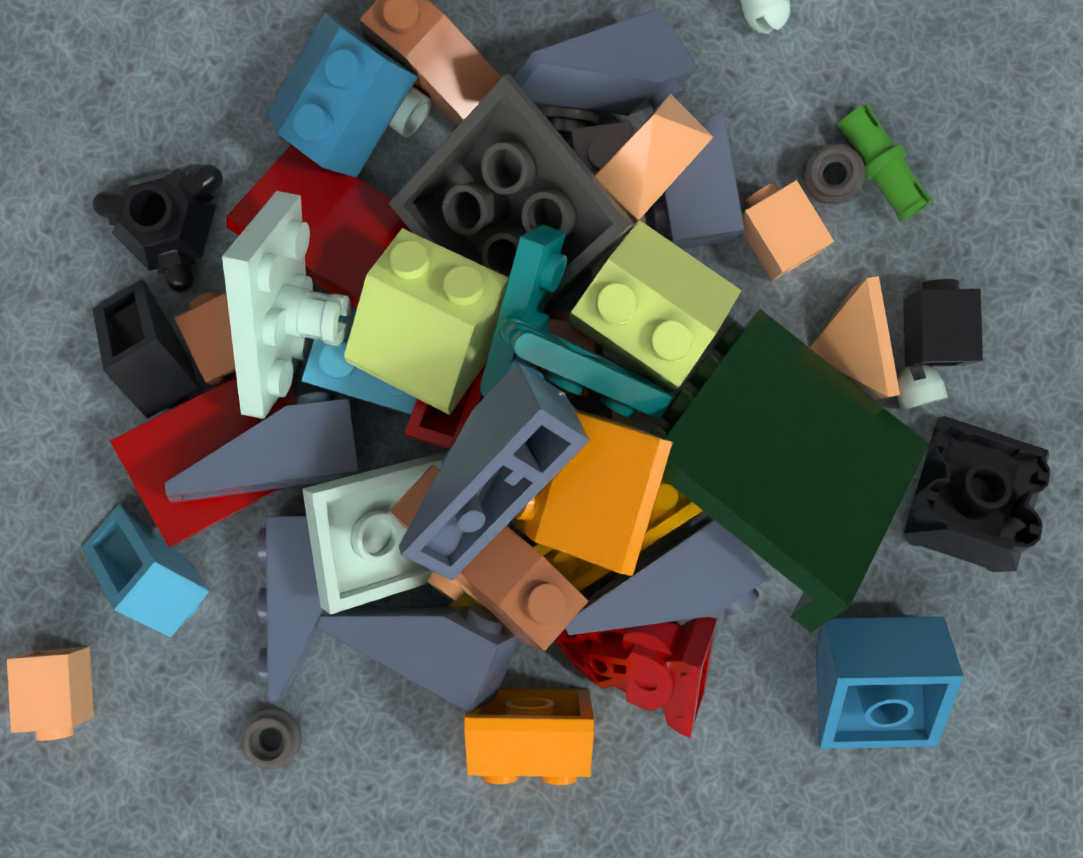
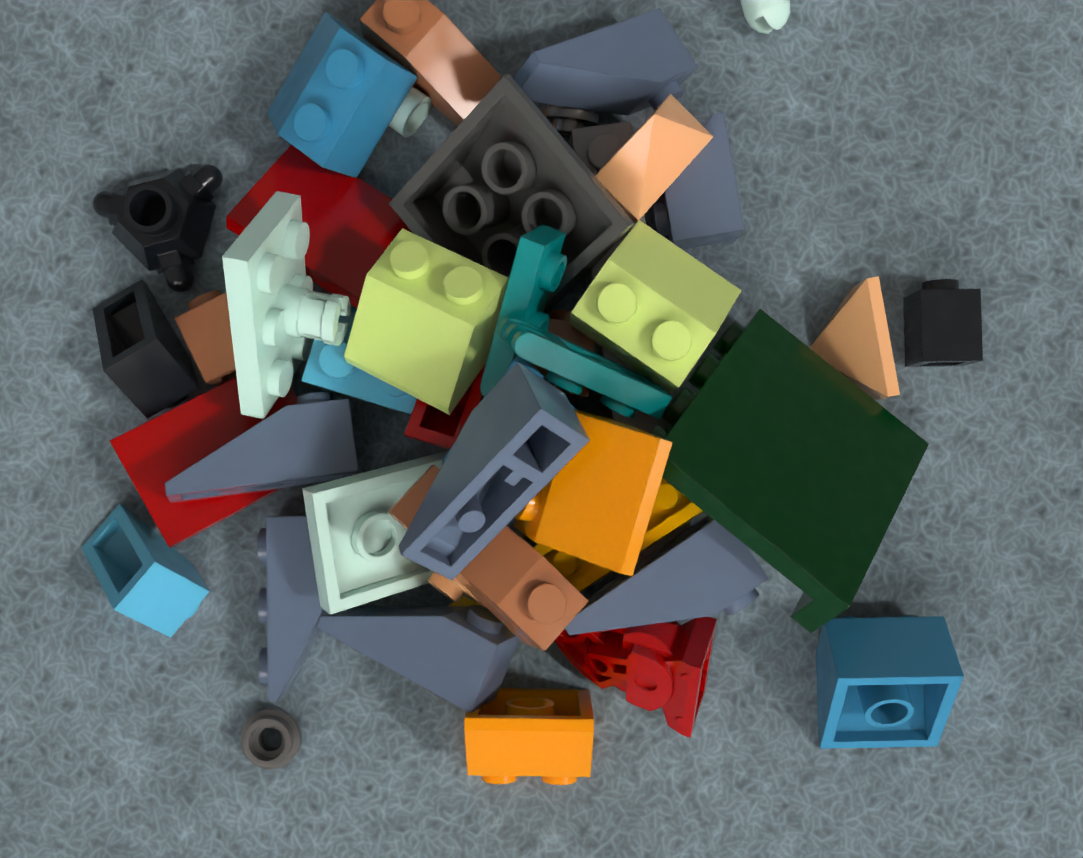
(50, 691): light nougat brick -> none
(783, 228): light nougat brick -> none
(835, 155): flat silver plate -> none
(884, 162): bright green pin -> none
(920, 392): light aqua hinge -> none
(978, 496): black slope -> none

